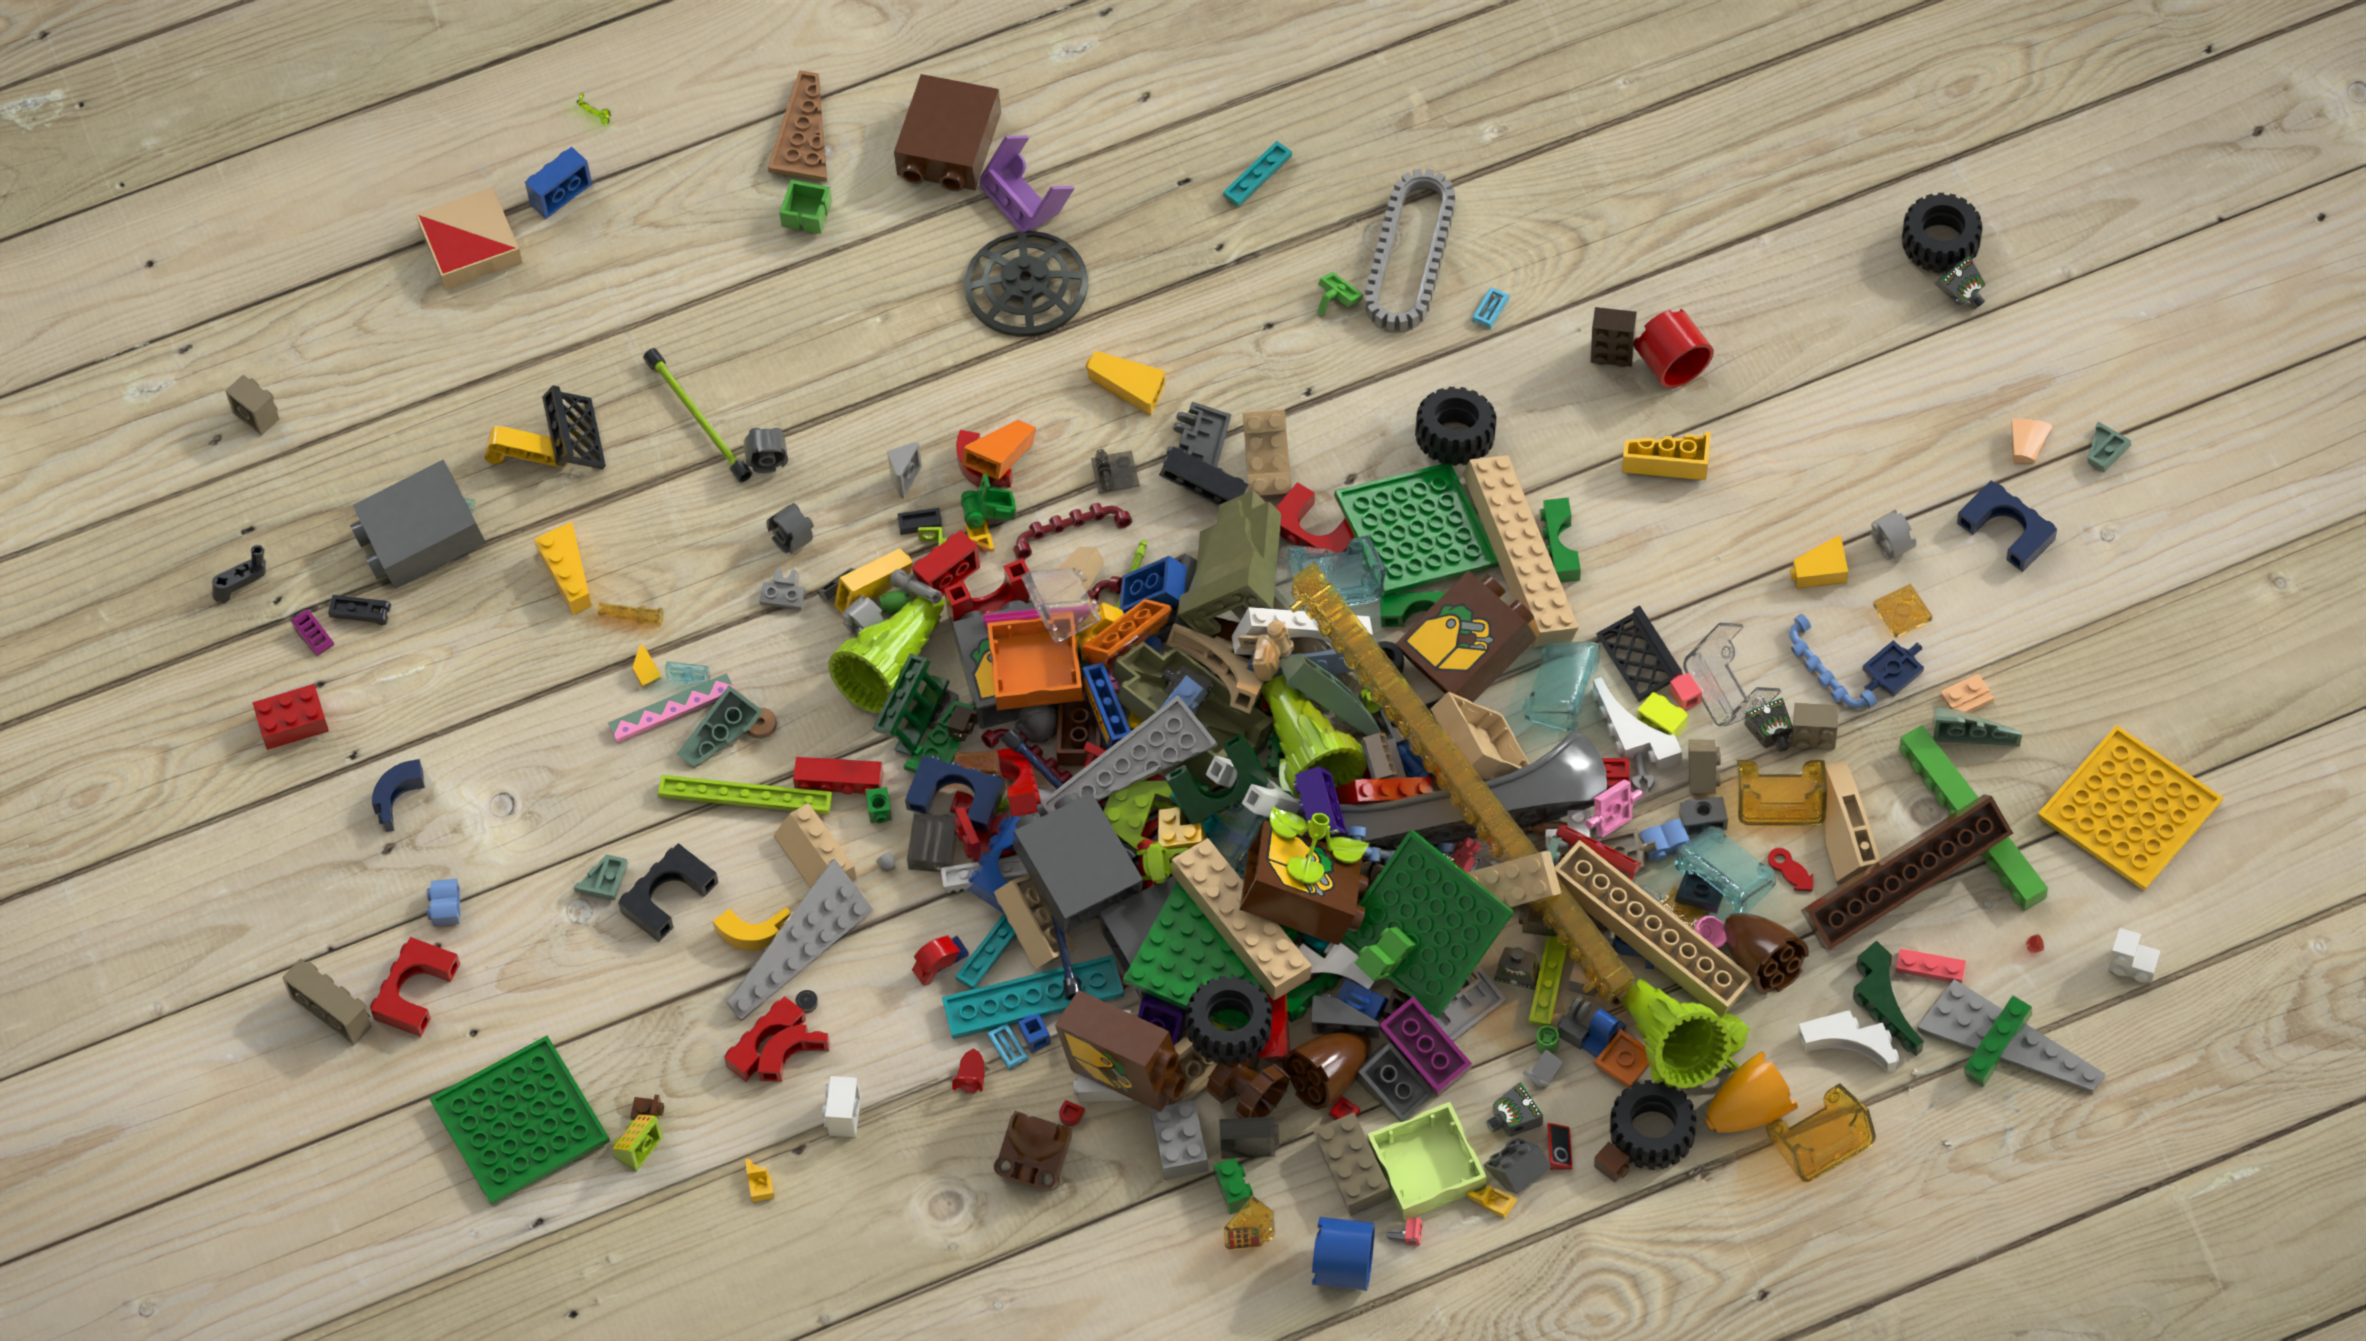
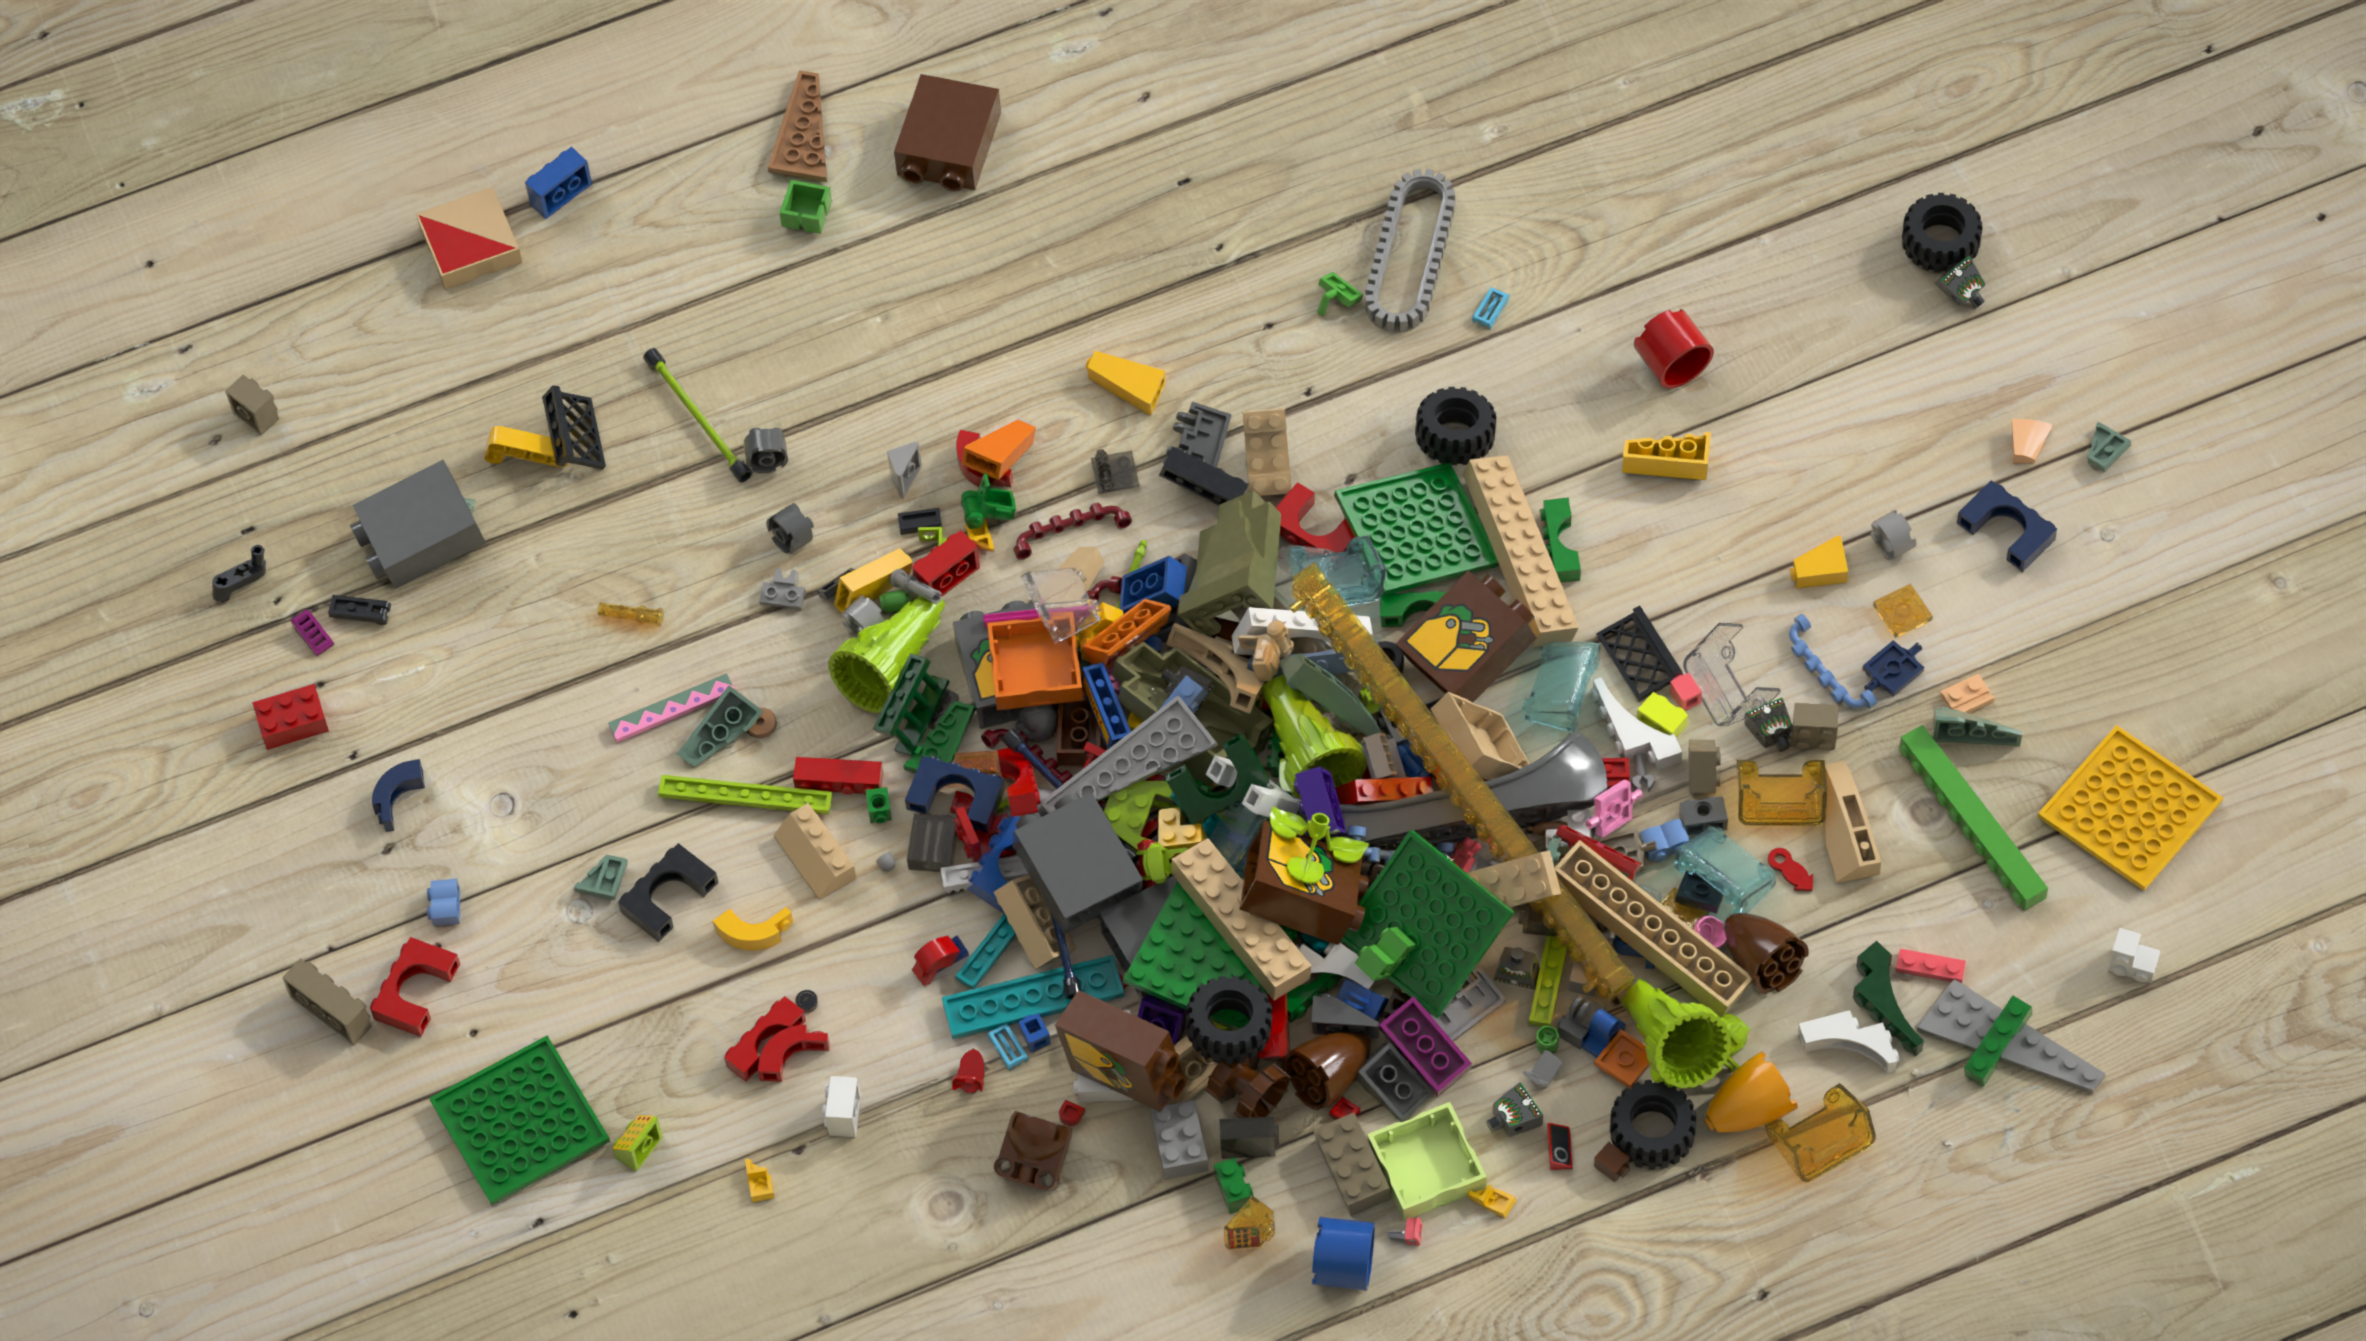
(563, 561): yellow wedge -> none
(604, 114): clear neon green piece -> none
(645, 668): yellow slope -> none
(647, 1106): reddish brown bracket -> none
(687, 672): clear light blue plate -> none
(817, 922): light grey wing -> none
(962, 723): dark brown brick -> none
(1012, 194): medium lavender windscreen -> none
(1013, 589): red arch -> none
(1026, 290): pearl dark grey dish -> none
(1257, 174): teal plate -> none
(1517, 1165): dark grey slope -> none
(1613, 337): dark brown brick -> none
(1907, 871): reddish brown brick -> none
(2035, 943): clear red hinge -> none

